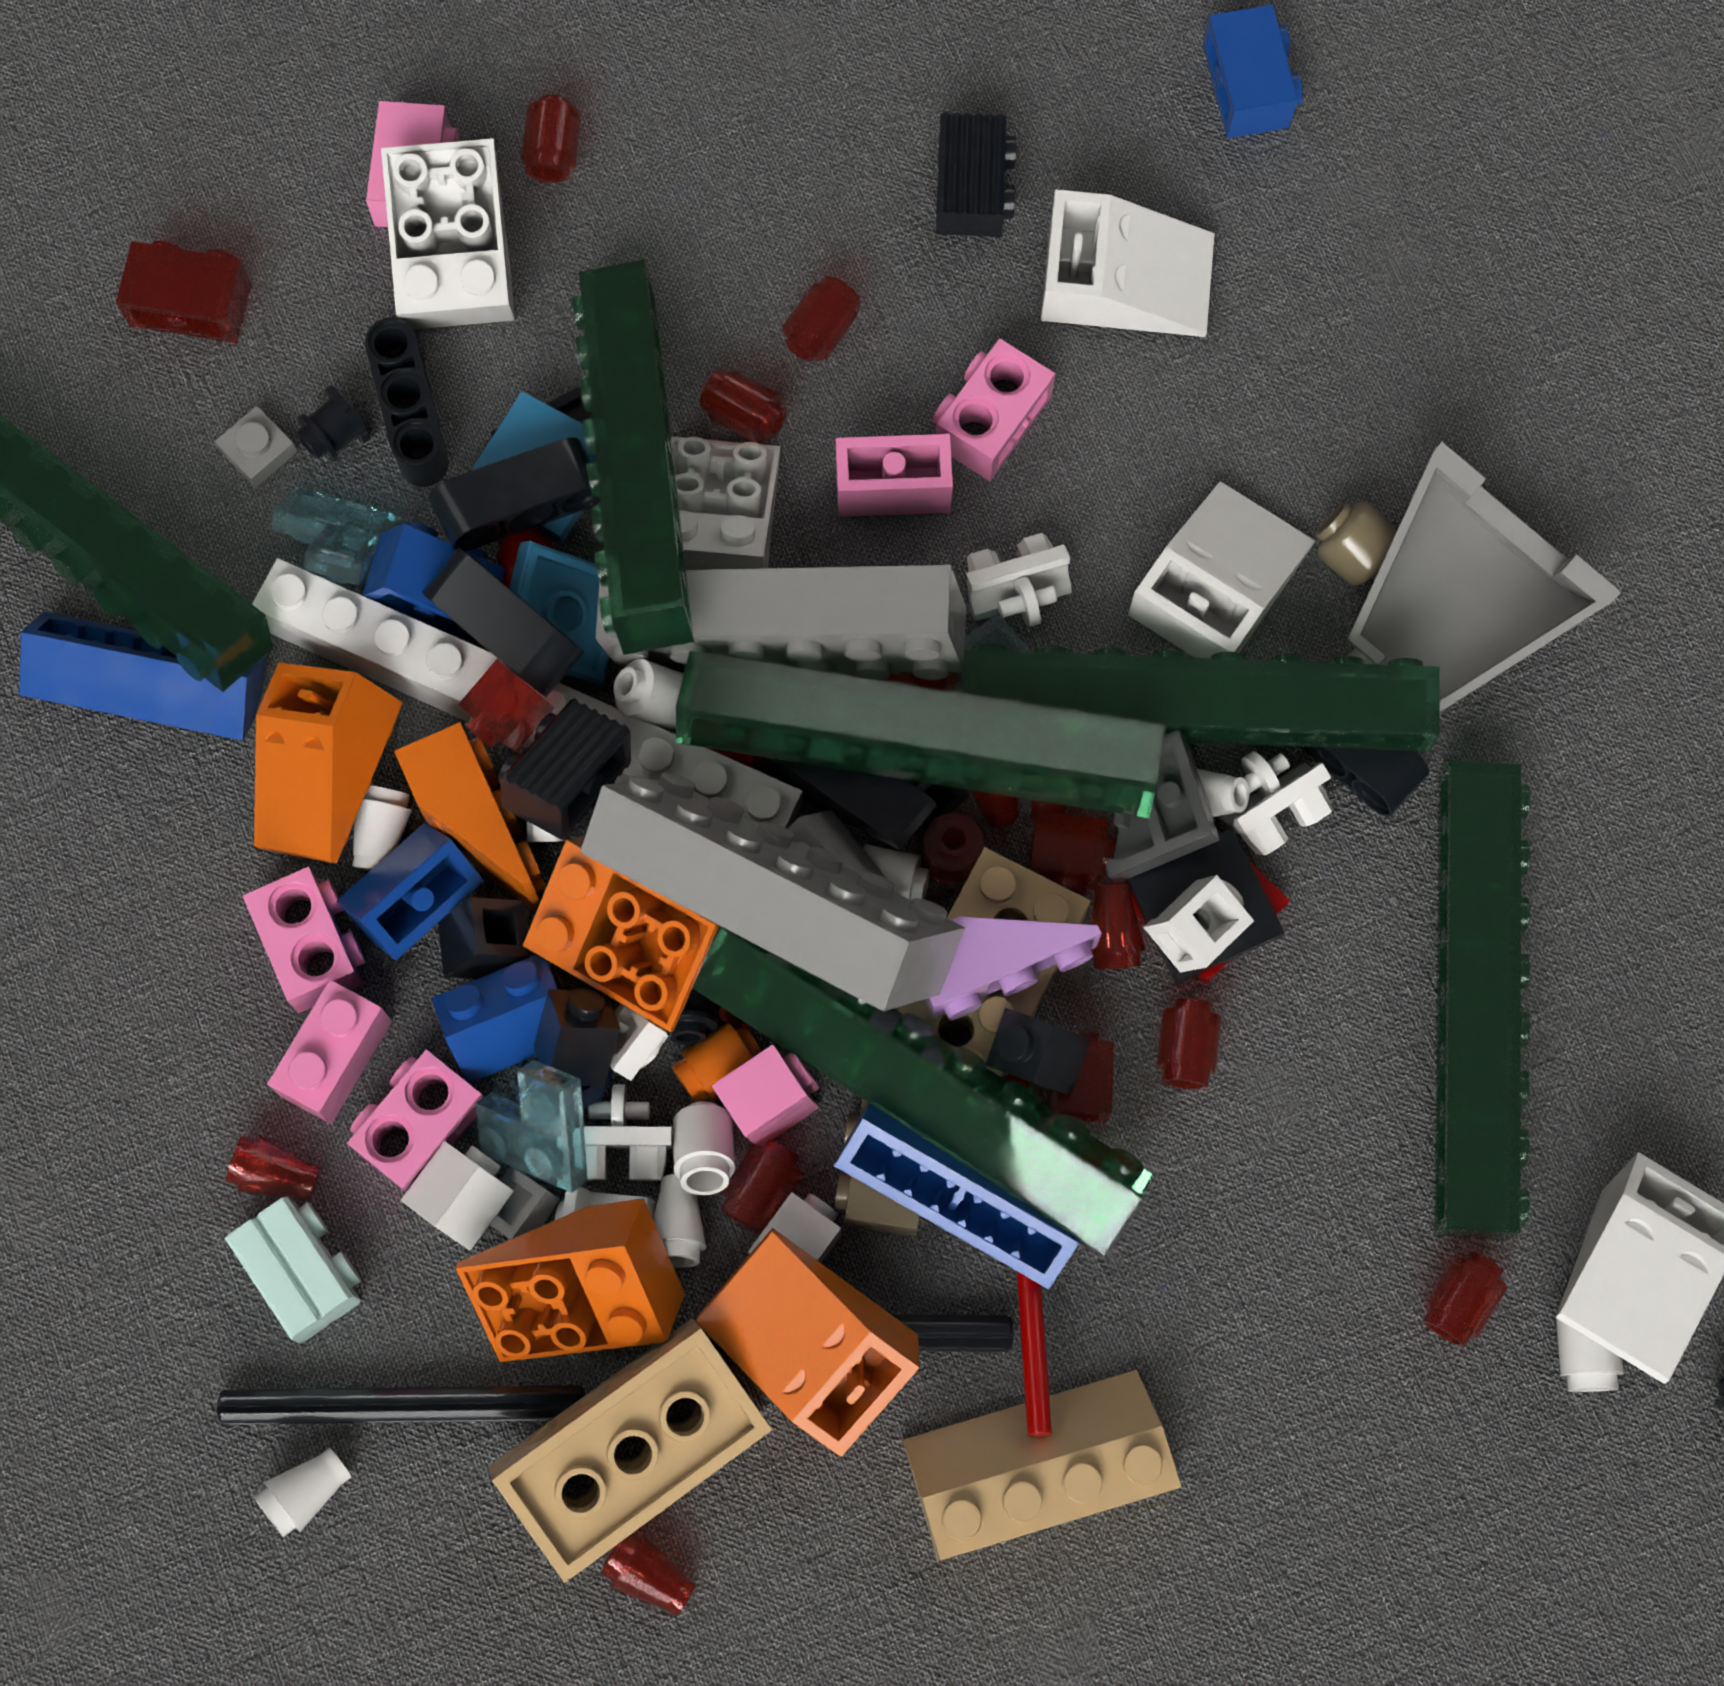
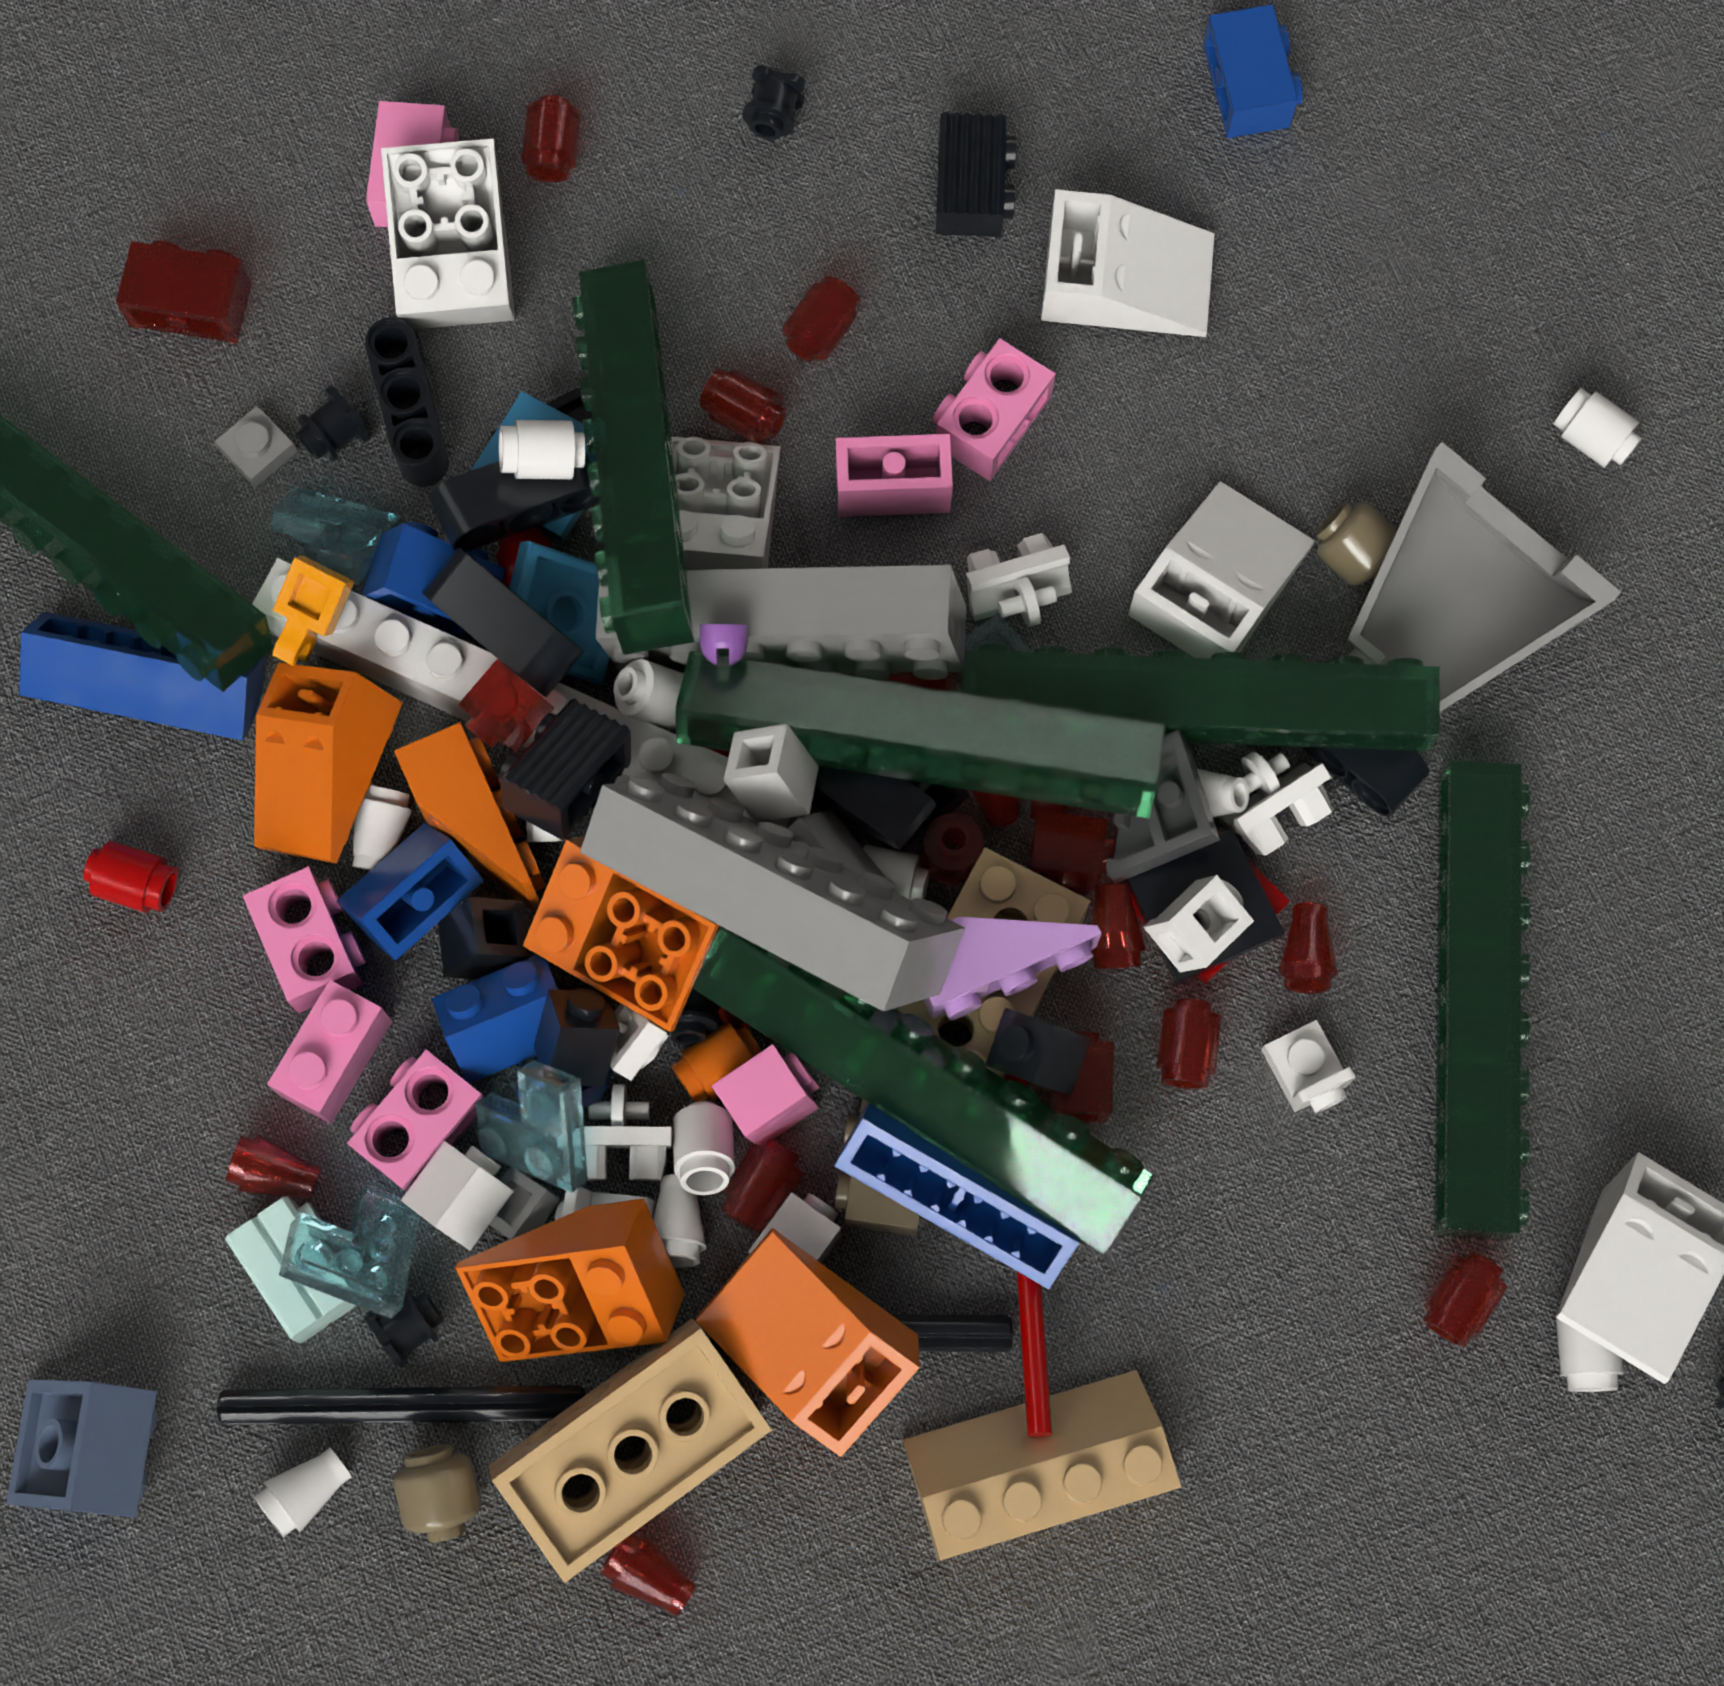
(82, 1447): none -> sand blue slope
(130, 877): none -> red brick
(312, 603): none -> light orange plate
(358, 1265): none -> clear light blue plate
(408, 1328): none -> black brick
(436, 1492): none -> dark tan head
(541, 449): none -> white brick
(723, 637): none -> medium lavender hinge
(771, 773): none -> white brick
(773, 102): none -> black brick
(1308, 954): none -> clear red cone
(1308, 1068): none -> white bracket
(1598, 428): none -> white brick

